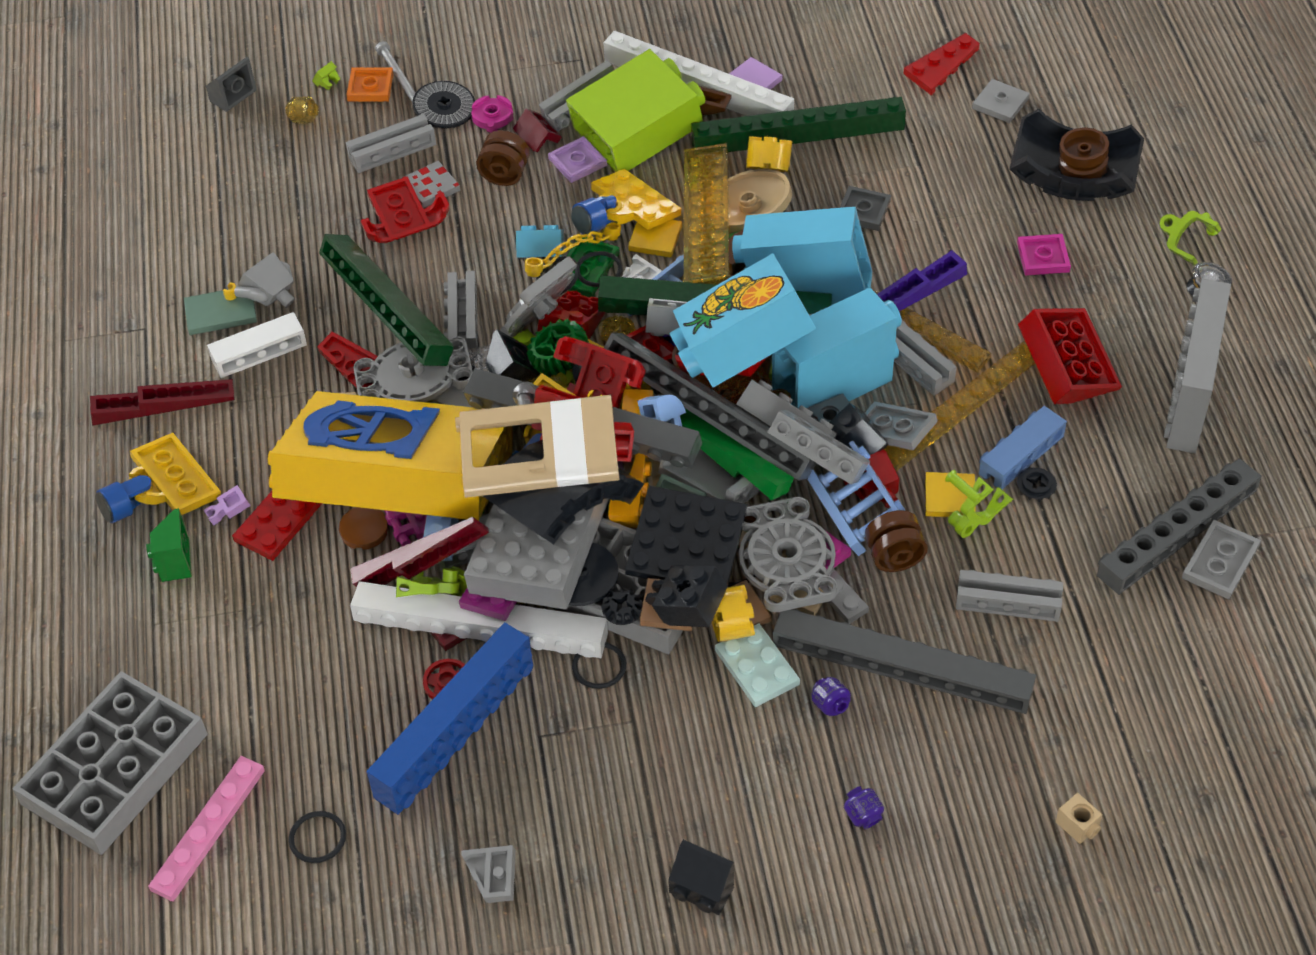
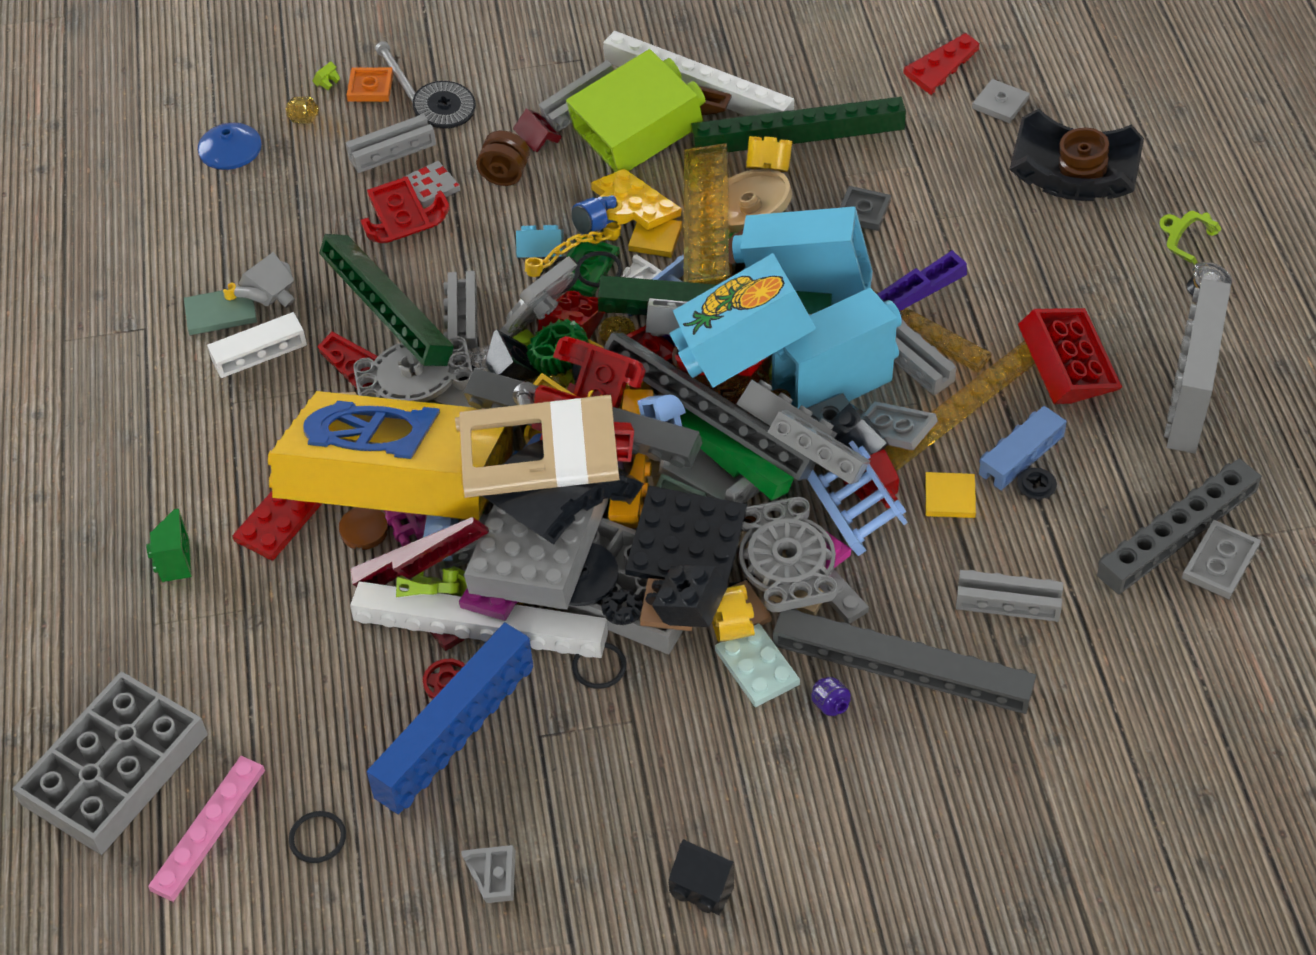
(159, 399): dark red slope -> none
(163, 475): yellow plate -> none
(229, 146): none -> blue dish
(229, 504): lavender plate -> none
(232, 86): dark grey slope -> none
(492, 121): dark pink plate -> none
(577, 159): lavender tile -> none
(757, 73): lavender tile -> none
(864, 807): dark purple head -> none
(896, 541): reddish brown wheel -> none
(967, 523): lime piece -> none
(1043, 254): dark pink plate -> none
(1079, 808): tan brick -> none

